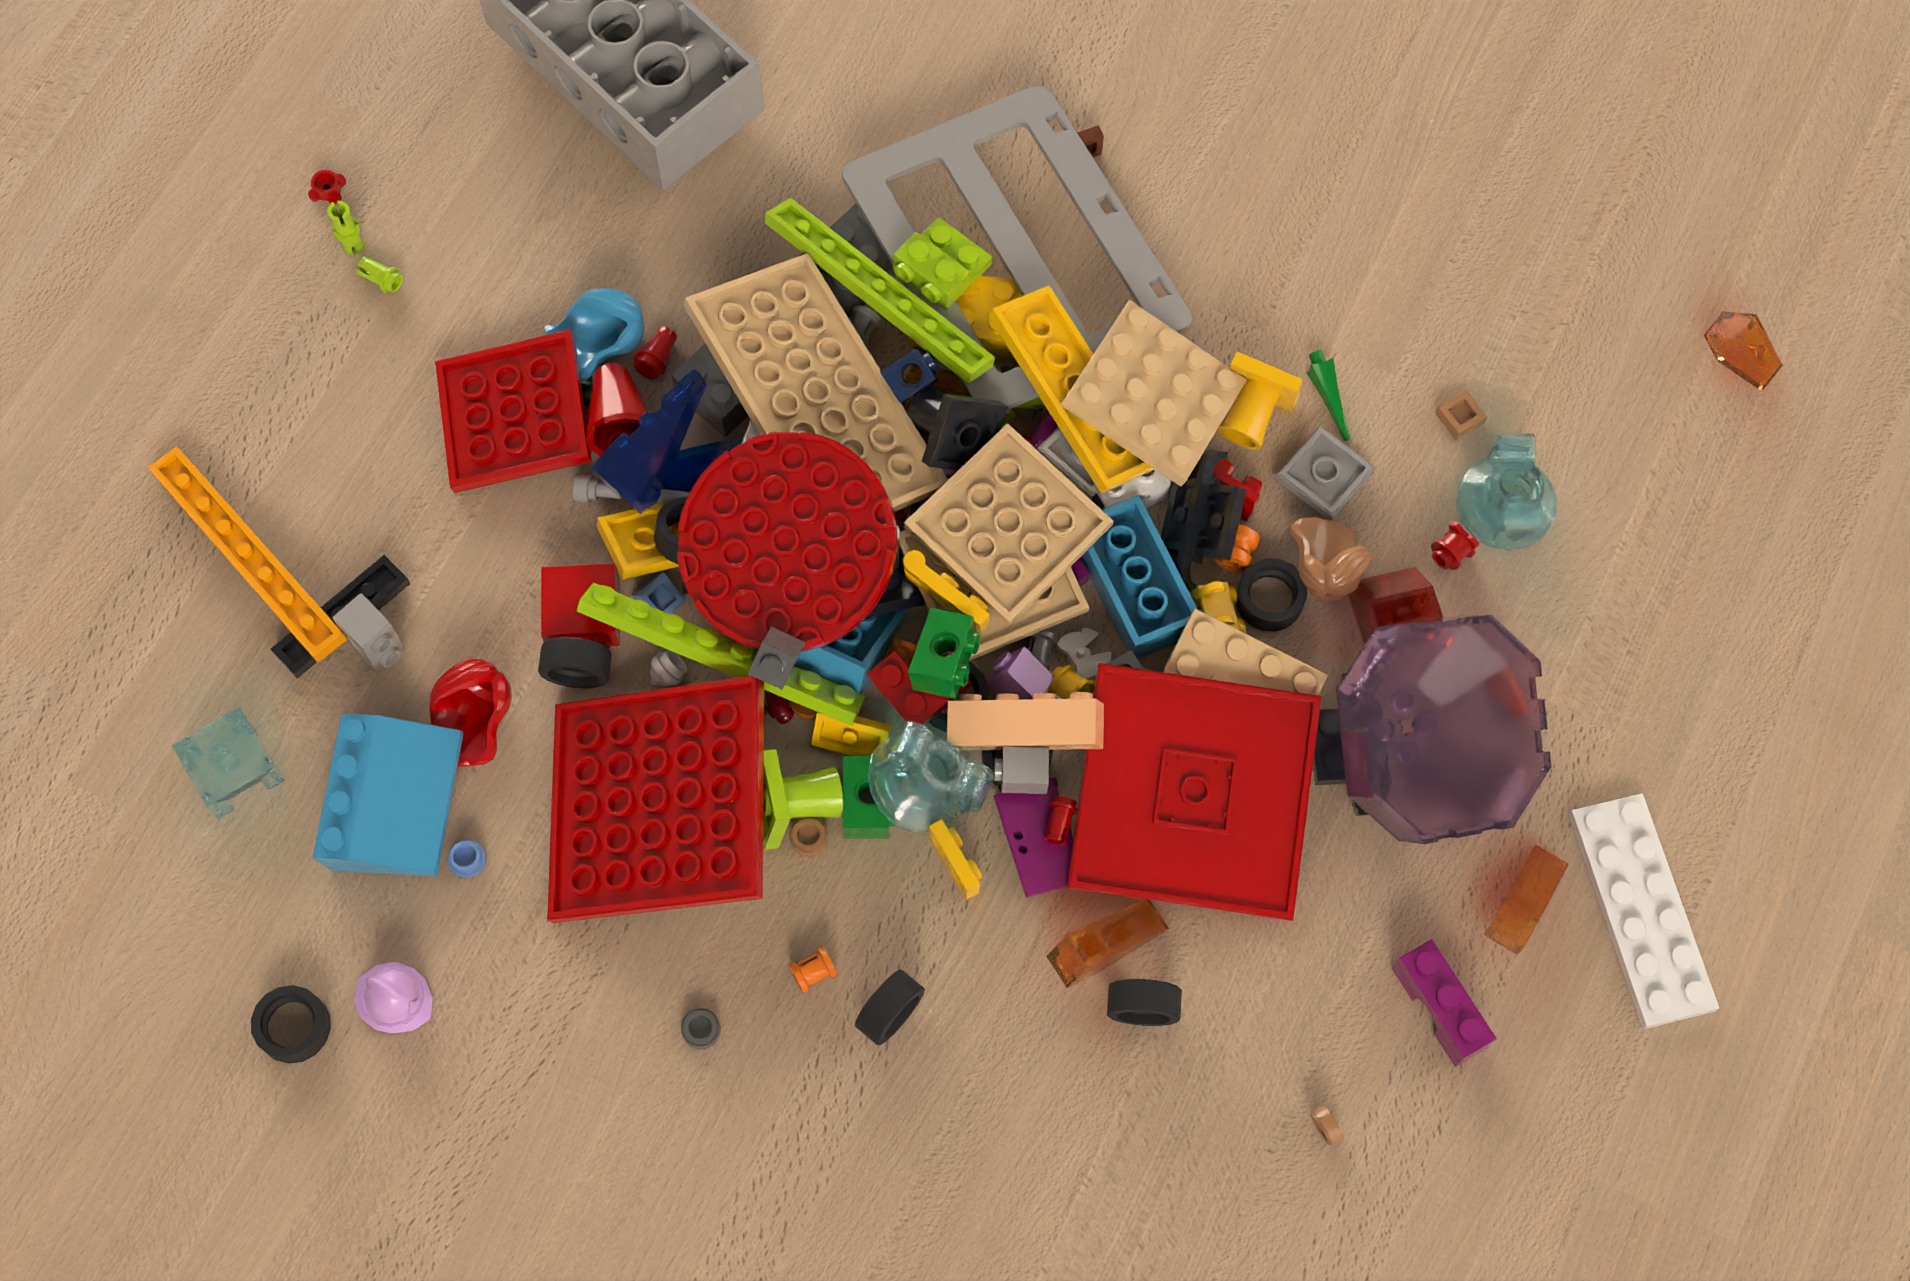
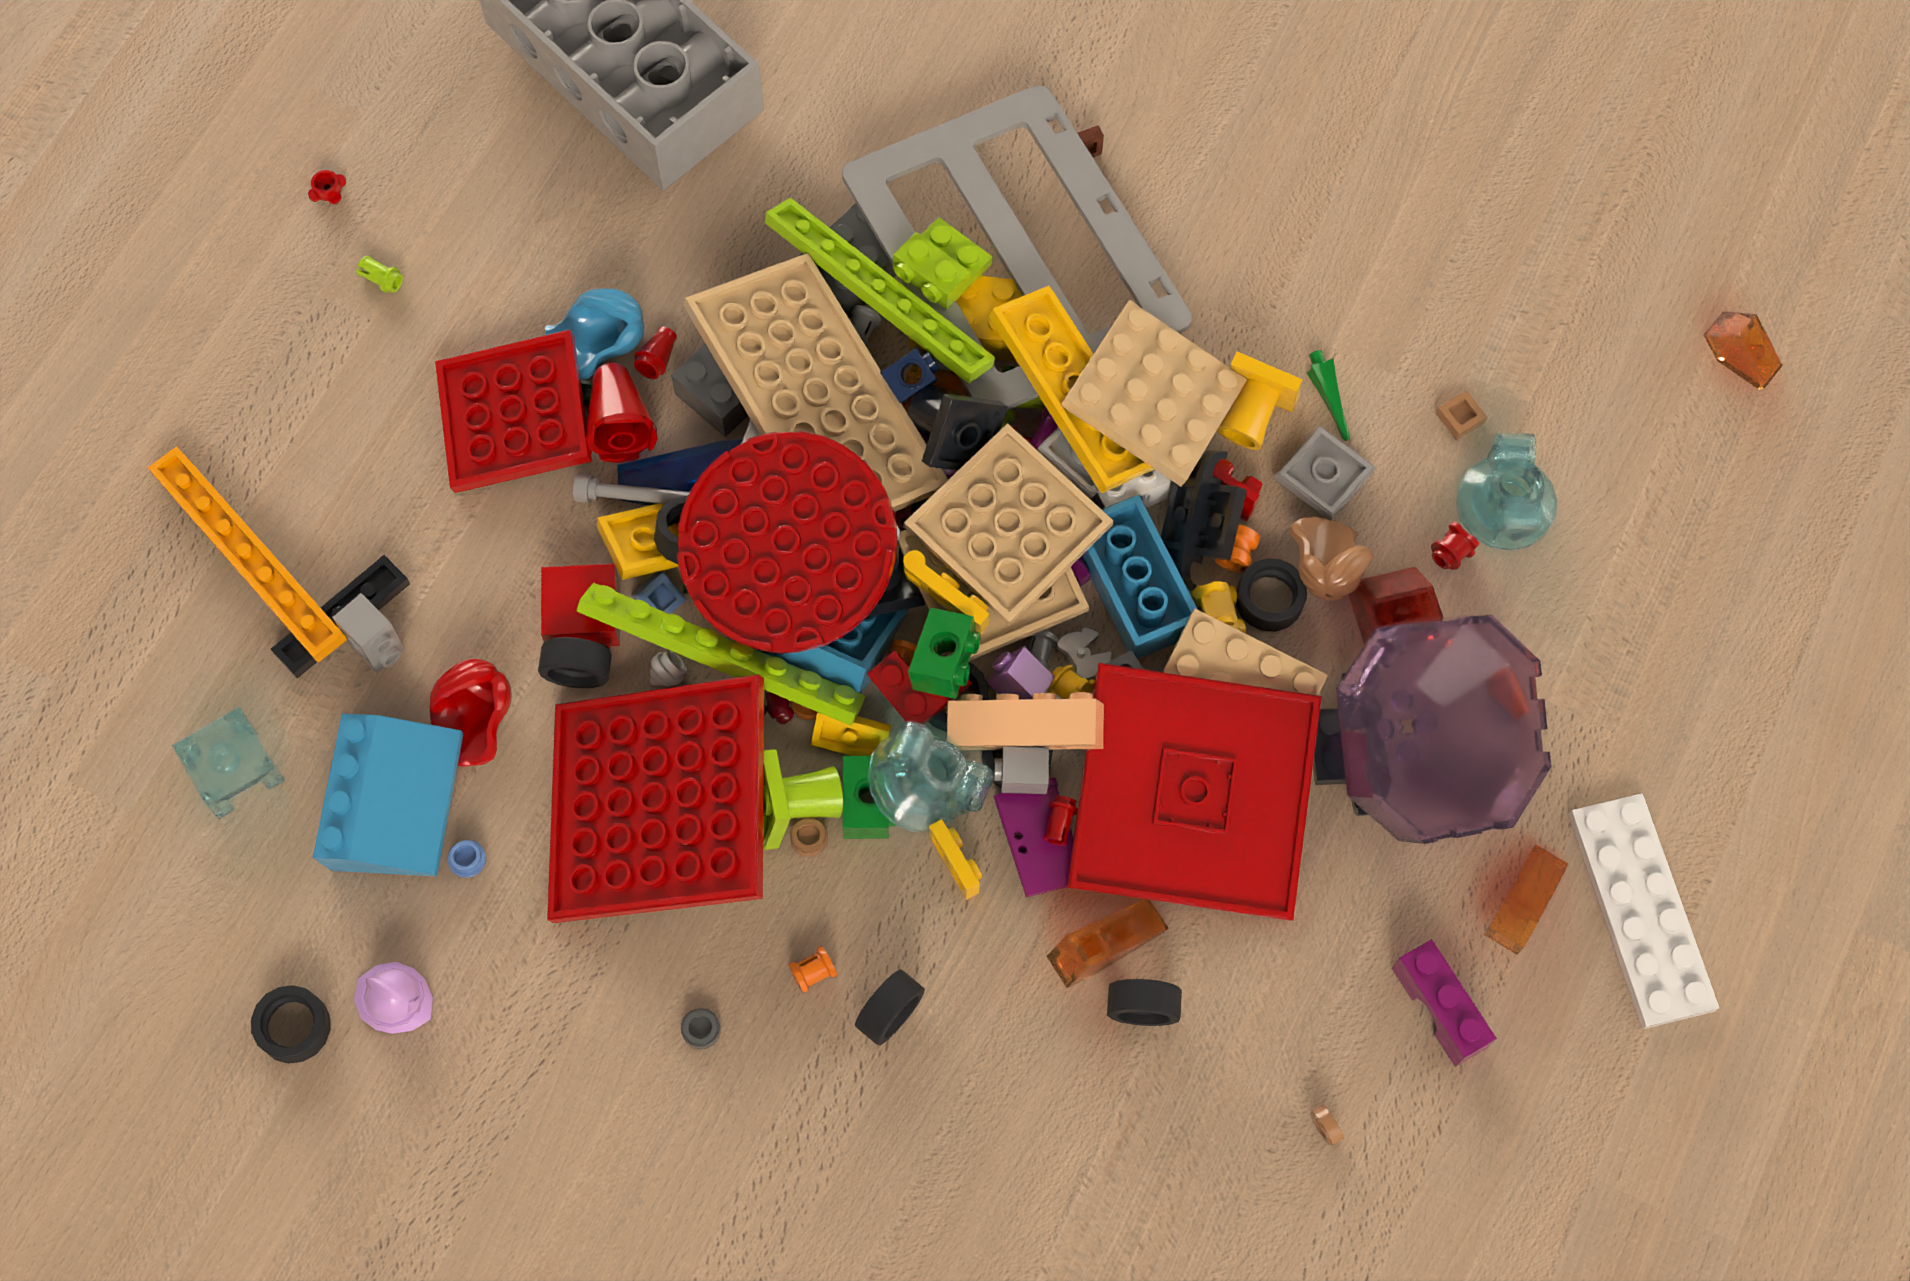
(345, 228): lime pin -> none
(640, 463): clear blue wedge -> none
(776, 658): dark grey brick -> none

